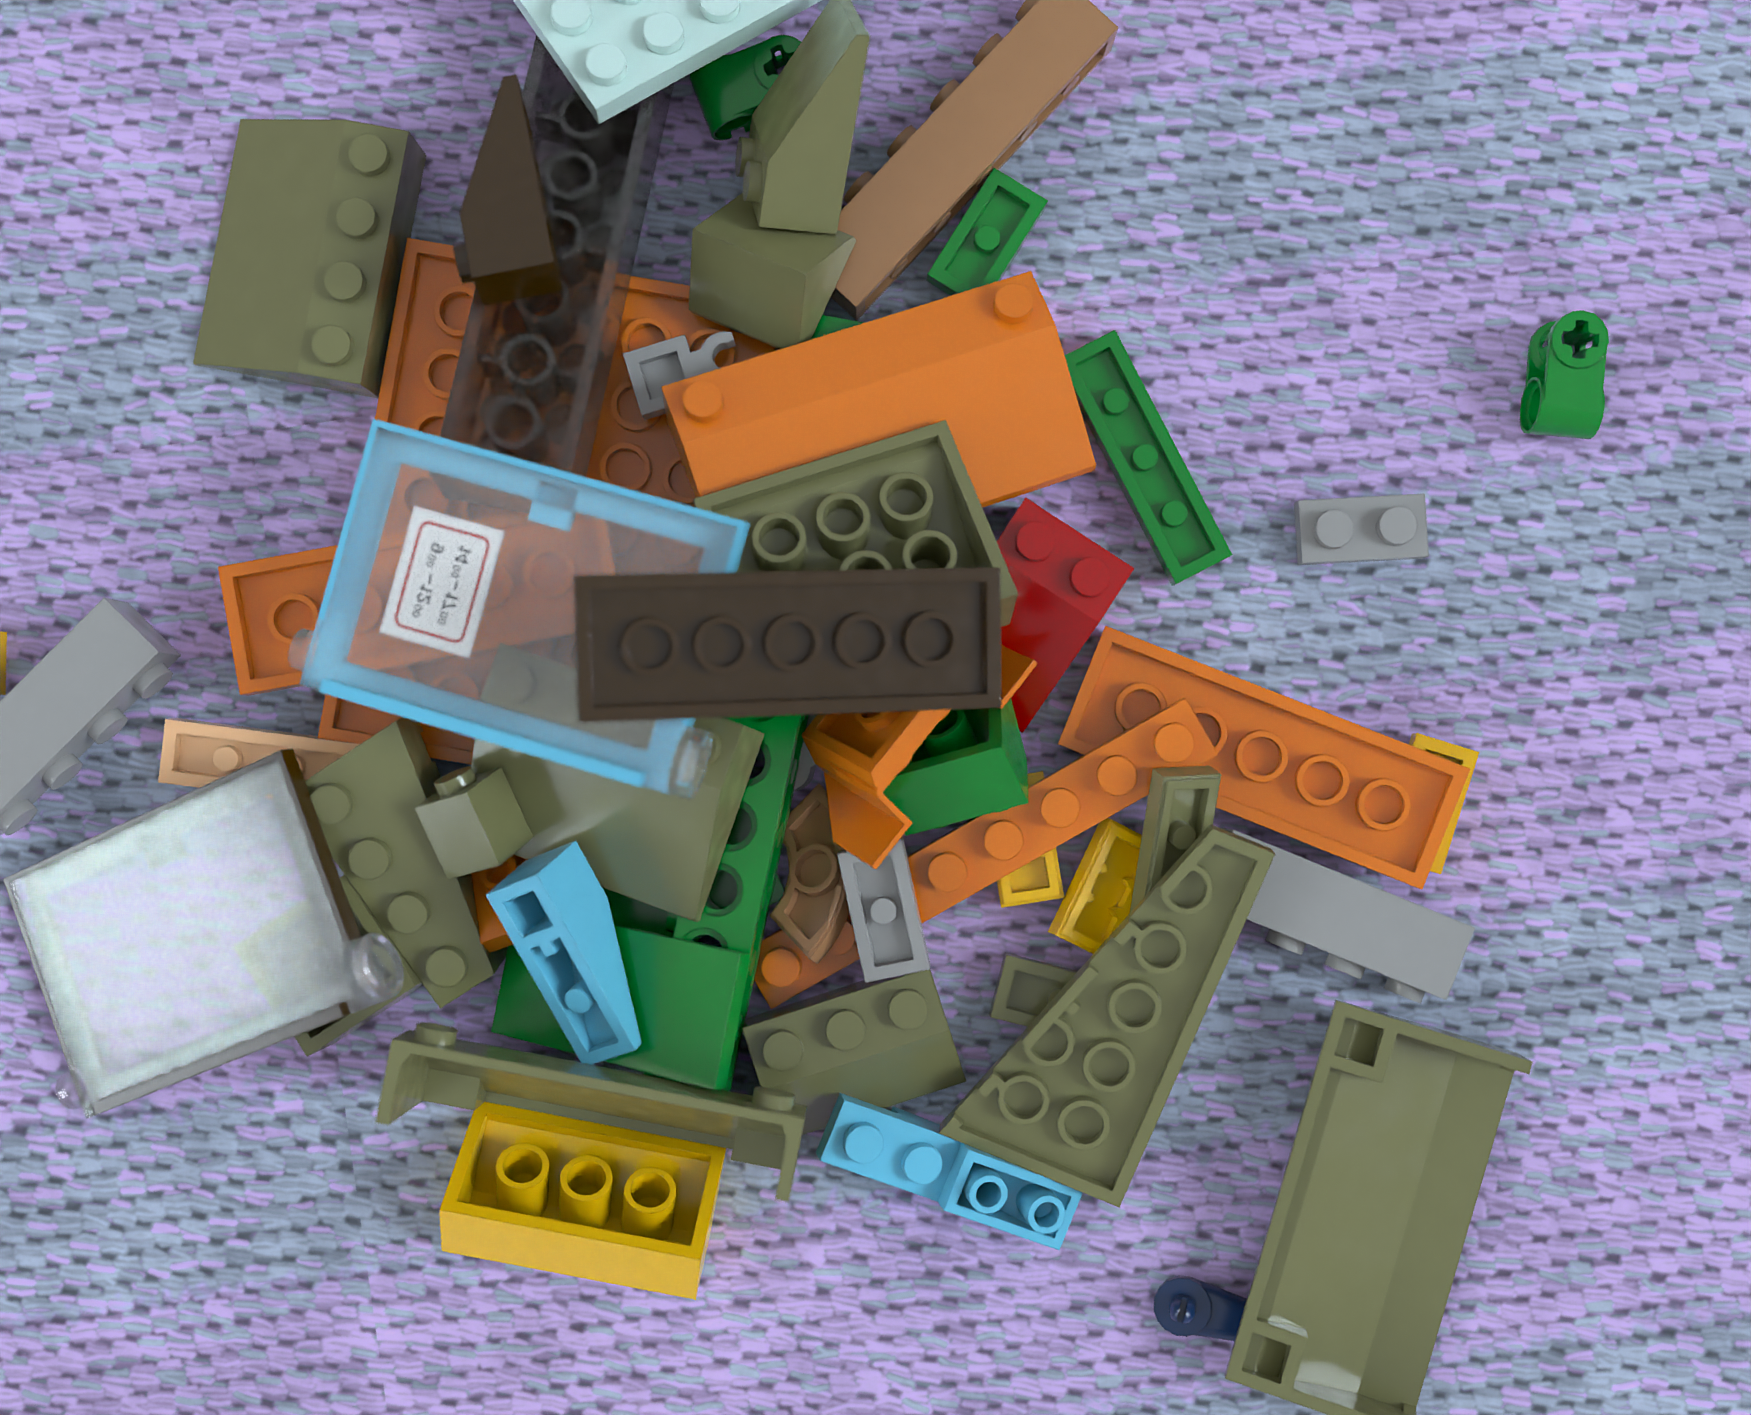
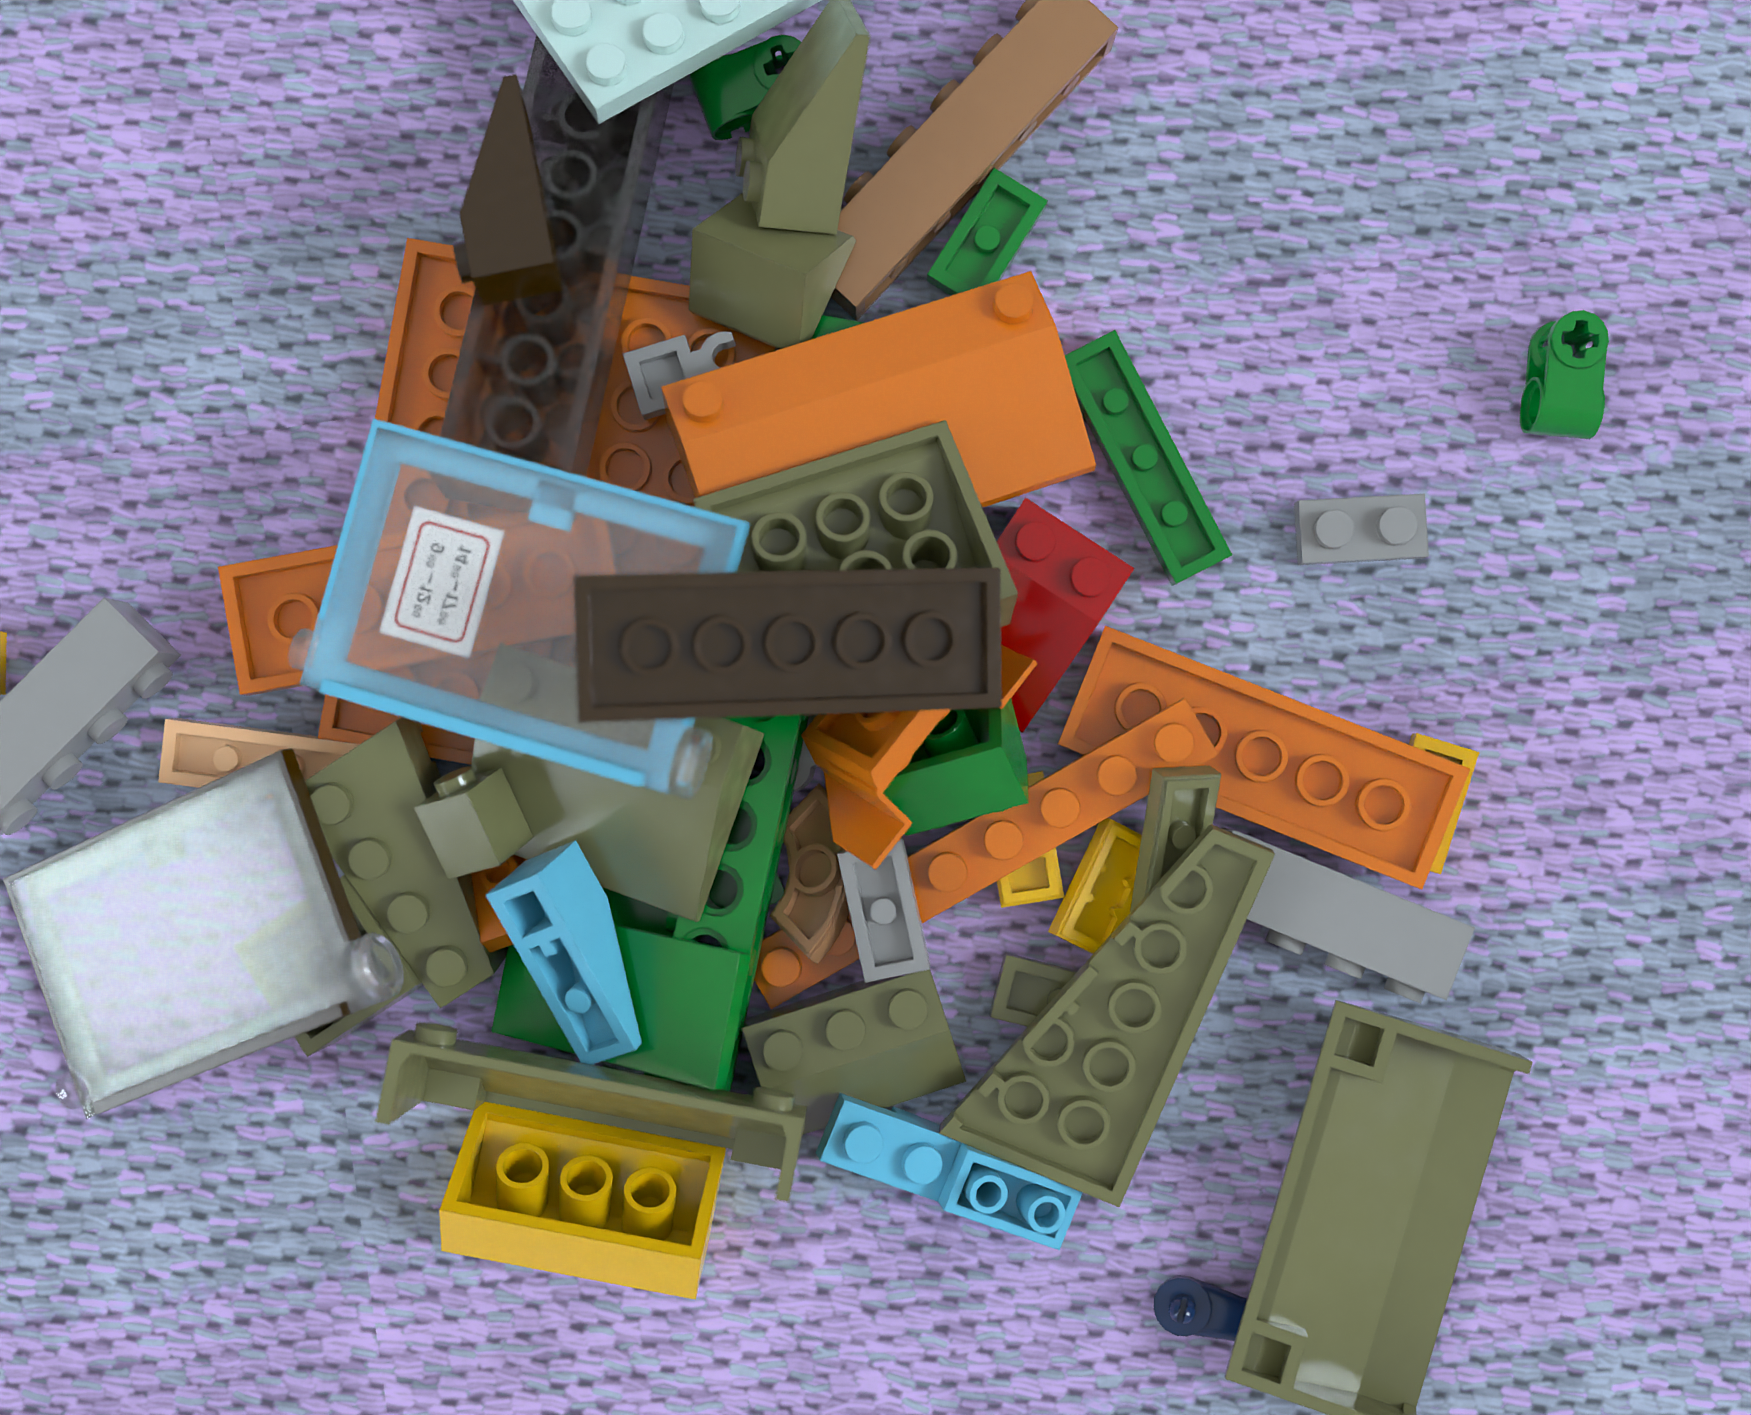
(311, 252): olive slope -> none

